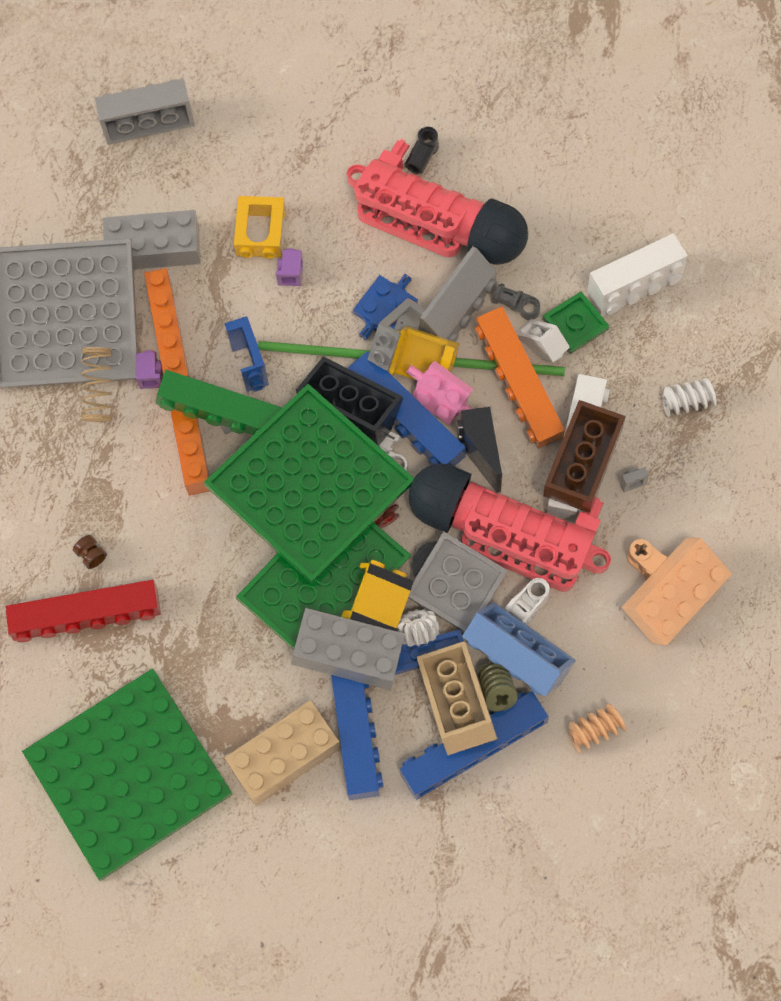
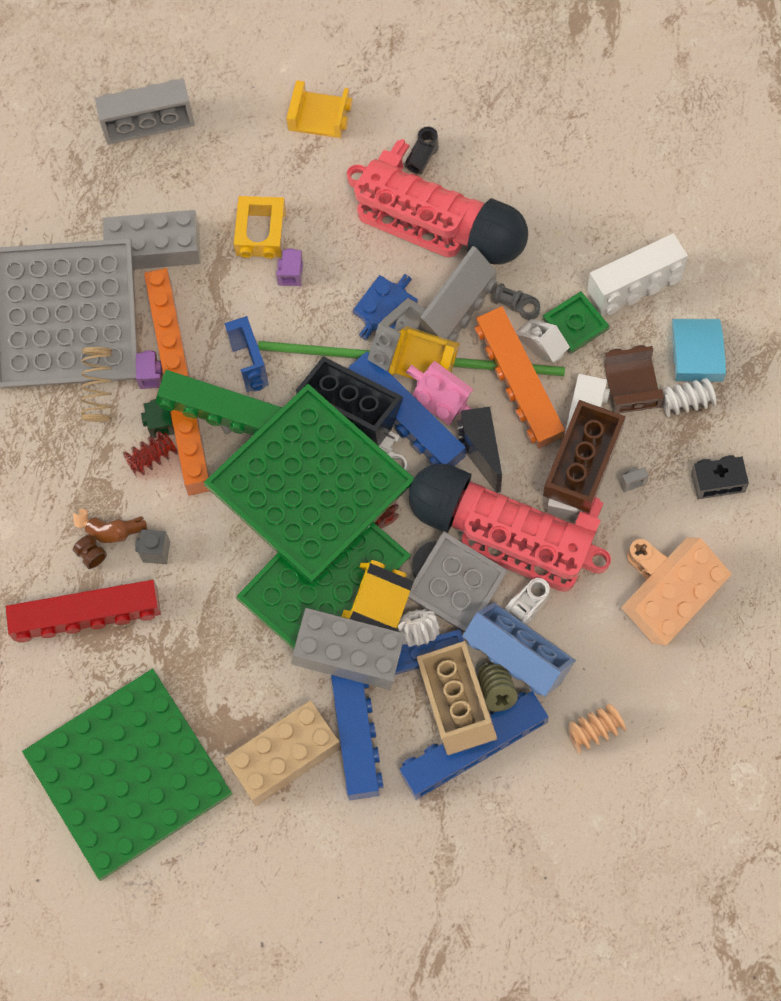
(108, 532): none -> dark orange arm
(150, 453): none -> clear red piece
(153, 546): none -> dark grey brick
(157, 419): none -> dark green brick
(318, 112): none -> yellow panel
(632, 379): none -> reddish brown panel
(698, 350): none -> medium azure slope
(707, 476): none -> black brick

